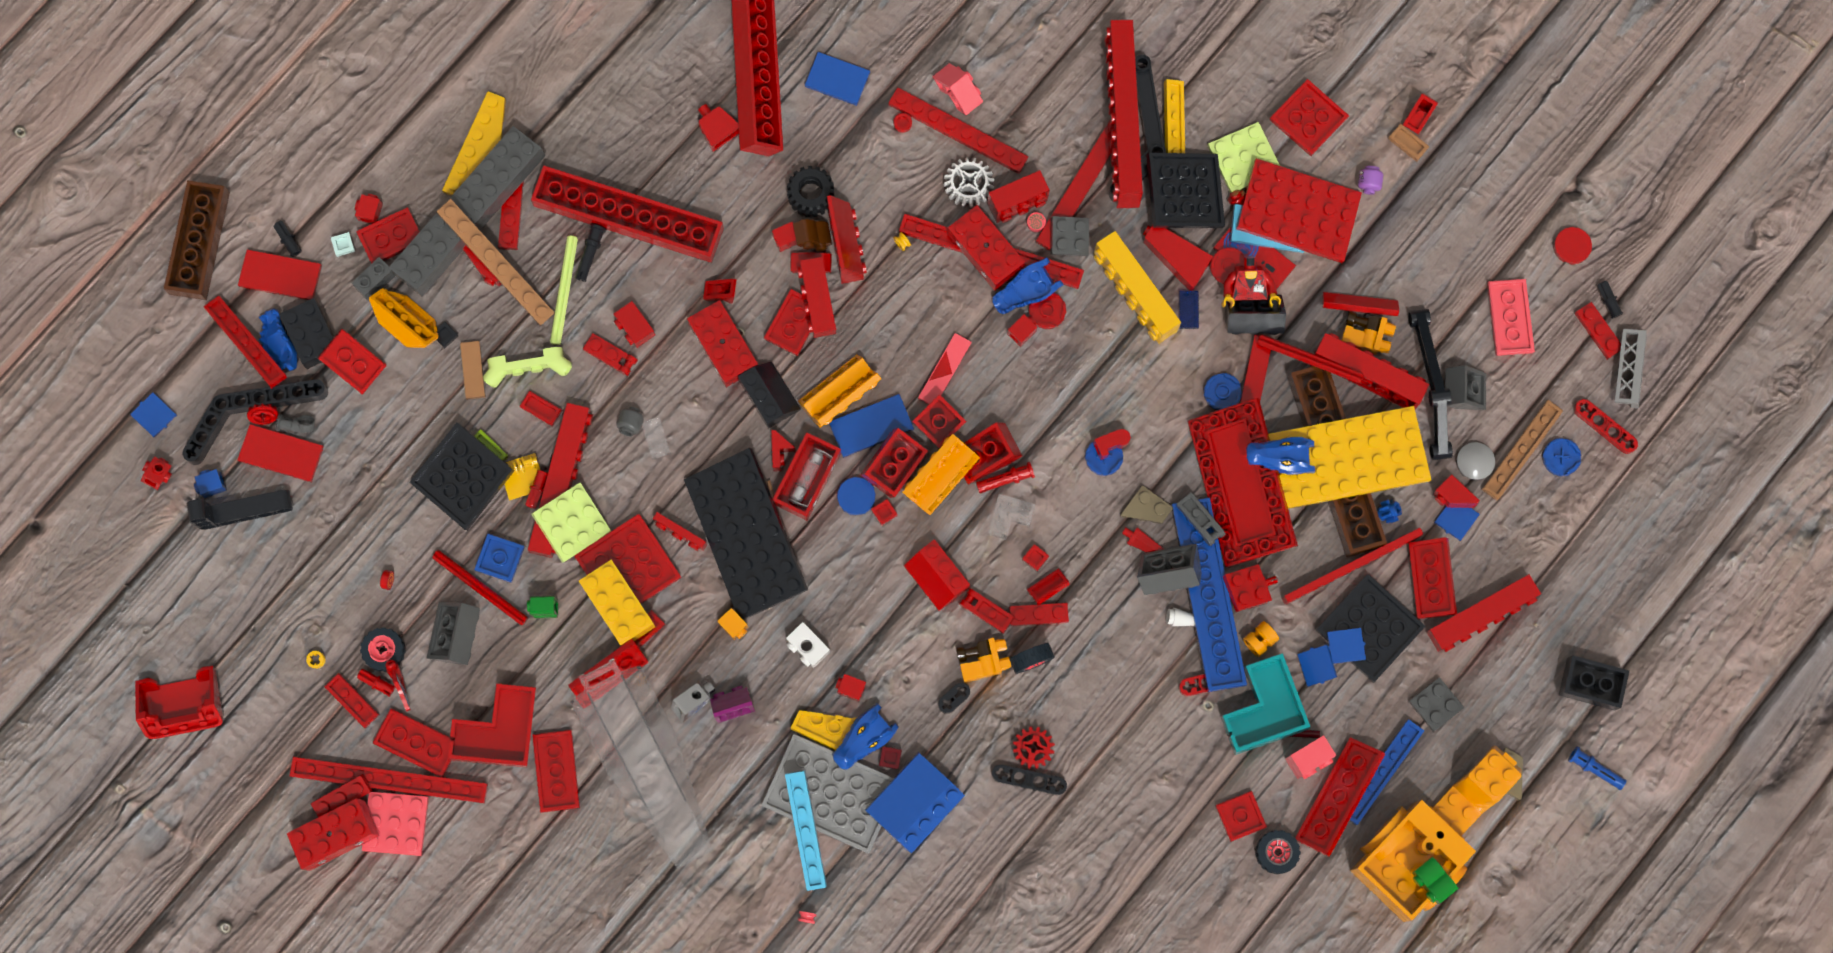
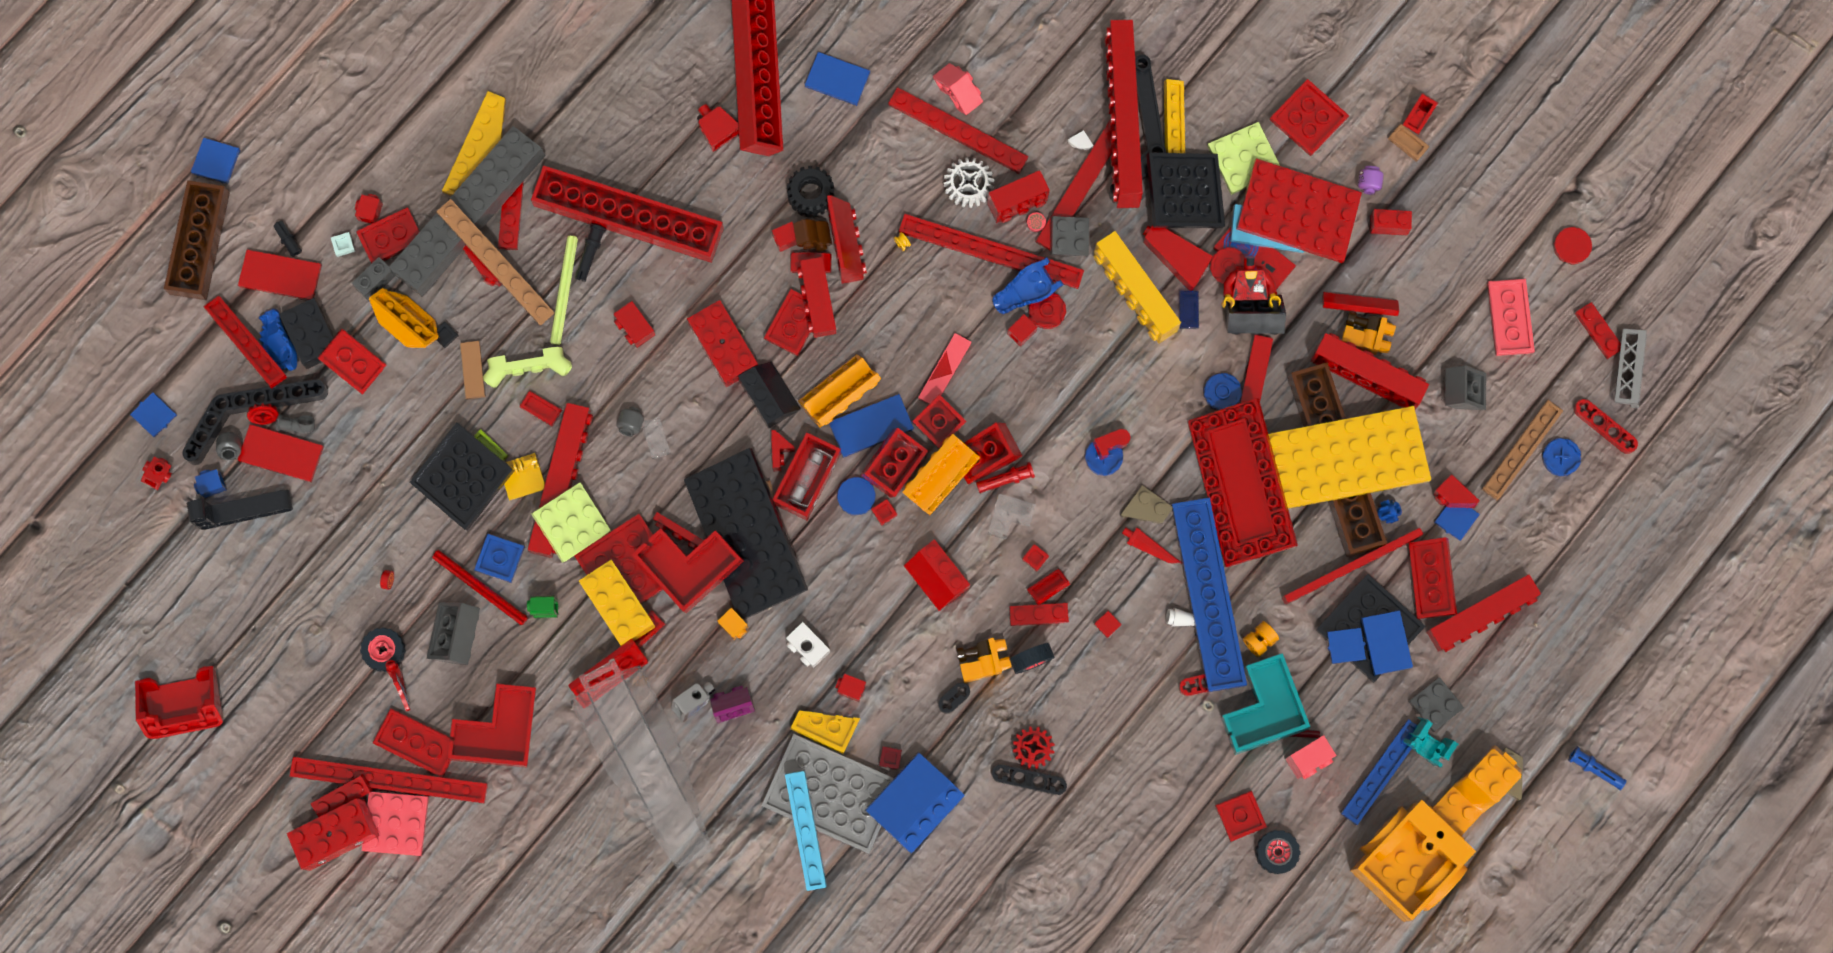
(215, 161): none -> blue tile
(228, 446): none -> dark grey head
(315, 653): yellow bush -> none
(351, 700): red tile -> none
(376, 682): red axle -> none
(536, 489): red axle -> none
(556, 771): red tile -> none
(609, 354): red plate -> none
(691, 576): none -> red piece
(720, 290): red slope -> none
(807, 917): coral bush -> none
(865, 736): blue animal -> none
(902, 122): red tile -> none
(985, 247): red piece -> none
(987, 611): red plate -> none
(1080, 141): none -> white tile
(1107, 624): none -> red tile
(1169, 569): dark grey slope -> none
(1200, 518): dark grey plate -> none
(1236, 197): red plate -> none
(1248, 588): red plate -> none
(1285, 455): blue animal -> none
(1310, 358): red axle -> none
(1317, 665): blue piece -> none
(1339, 796): red plate -> none
(1387, 643): none -> blue tile
(1390, 222): none -> red brick
(1429, 747): none -> teal piece
(1434, 880): green brick -> none
(1438, 396): black piece -> none
(1475, 461): light grey dish -> none
(1594, 682): black brick -> none
(1609, 299): black axle -> none

